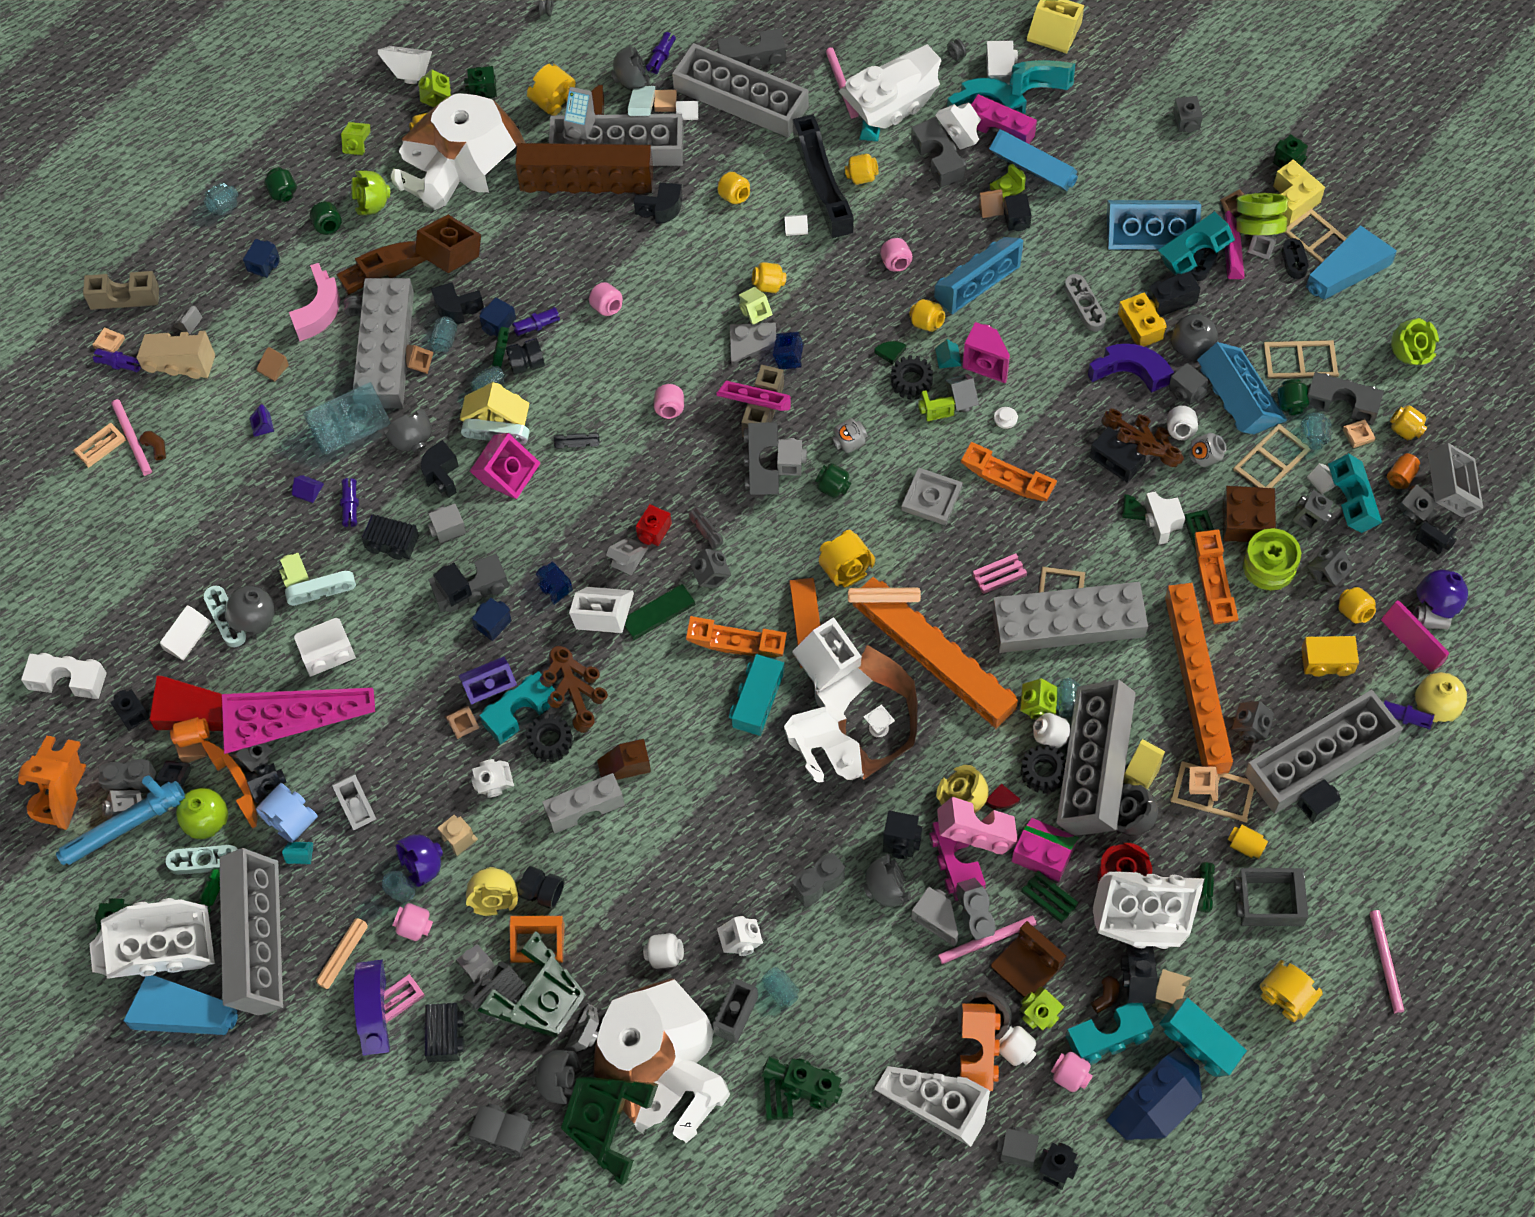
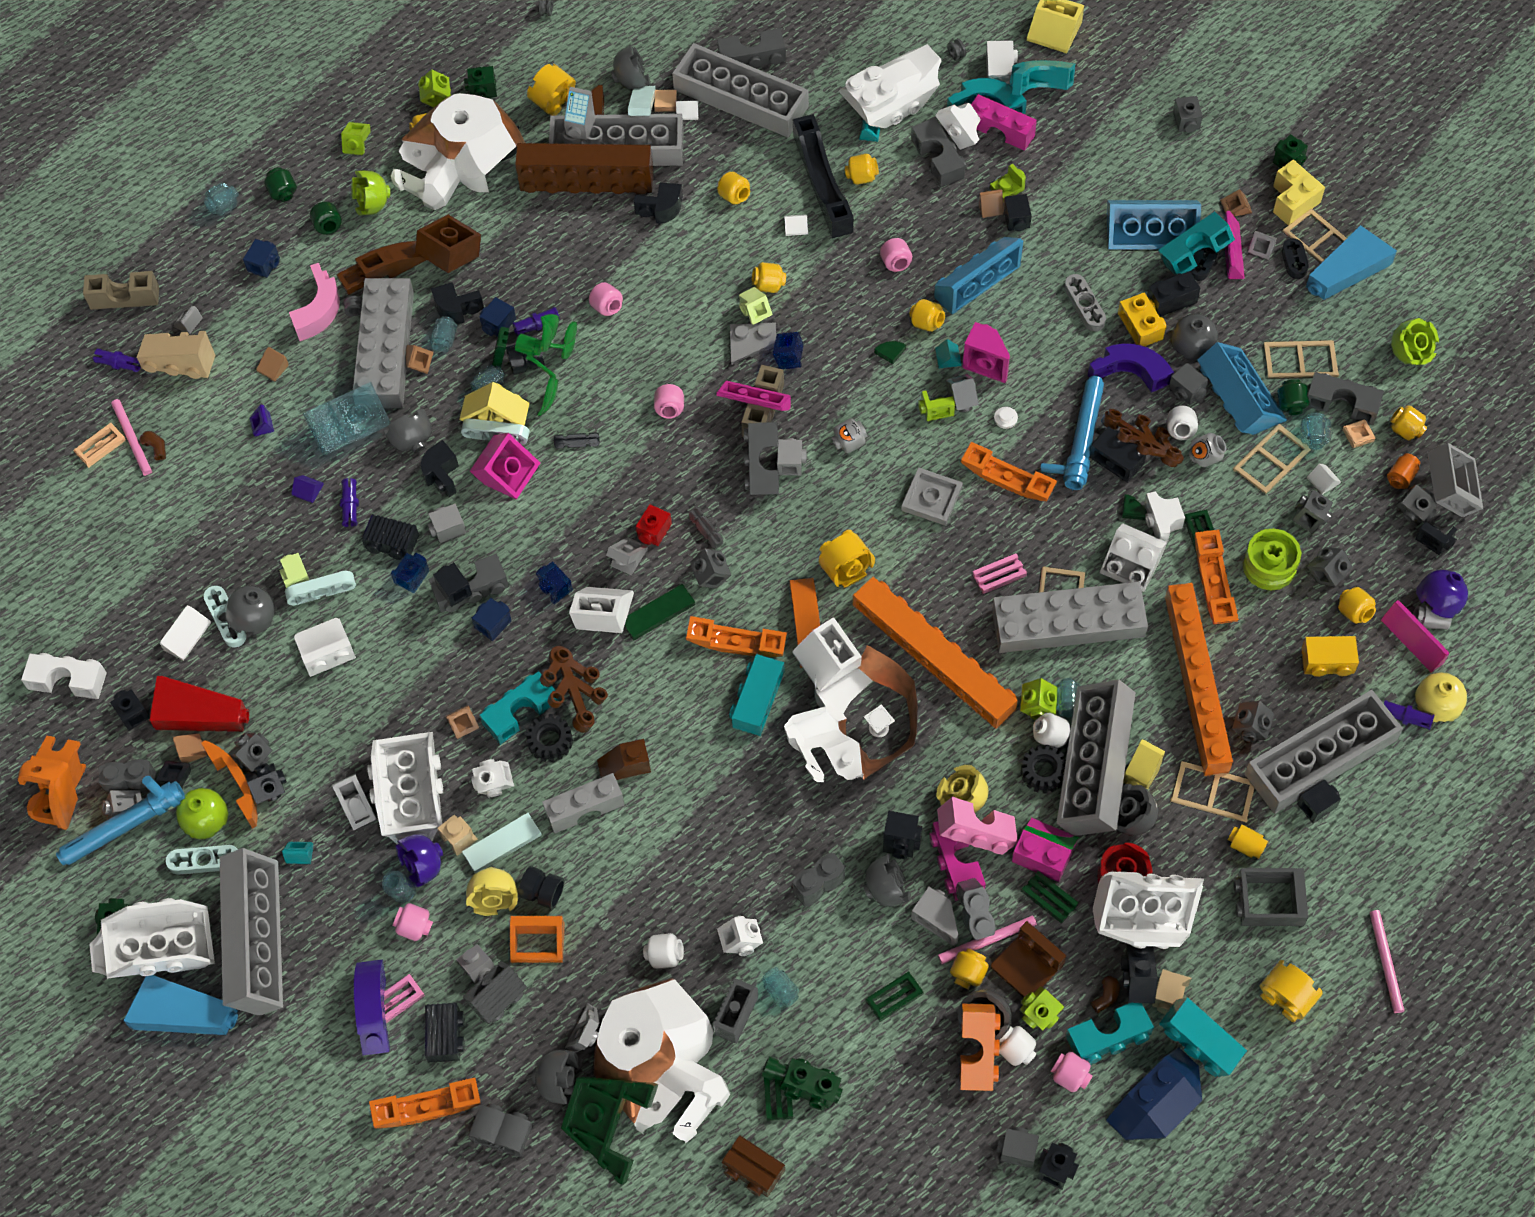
(108, 340): light nougat tile -> none
(190, 732): orange brick -> none
(210, 889): green axle -> none
(268, 716): dark pink wing -> none
(286, 812): light blue brick -> none
(341, 953): light nougat axle -> none
(406, 62): white slope -> none
(406, 785): none -> white slope
(410, 578): none -> clear blue brick
(425, 1106): none -> orange slope
(487, 680): dark purple brick -> none
(501, 843): none -> light aqua tile
(533, 346): none -> green plant
(548, 999): wing -> none
(660, 53): dark purple pin -> none
(753, 1167): none -> reddish brown brick
(833, 480): dark green head -> none
(839, 78): bright pink bar -> none
(883, 595): light nougat axle -> none
(899, 1005): none -> dark green tile
(911, 365): black tyre -> none
(944, 1101): white wedge -> none
(969, 968): none -> yellow head
(1002, 798): dark red tile -> none
(1033, 160): dark azure slope -> none
(1078, 462): none -> dark azure cylinder
(1133, 556): none -> white slope
(1204, 781): light nougat panel -> none
(1205, 901): dark green axle -> none
(1247, 512): reddish brown brick -> none
(1261, 214): lime wheel -> none
(1360, 509): teal arch -> none

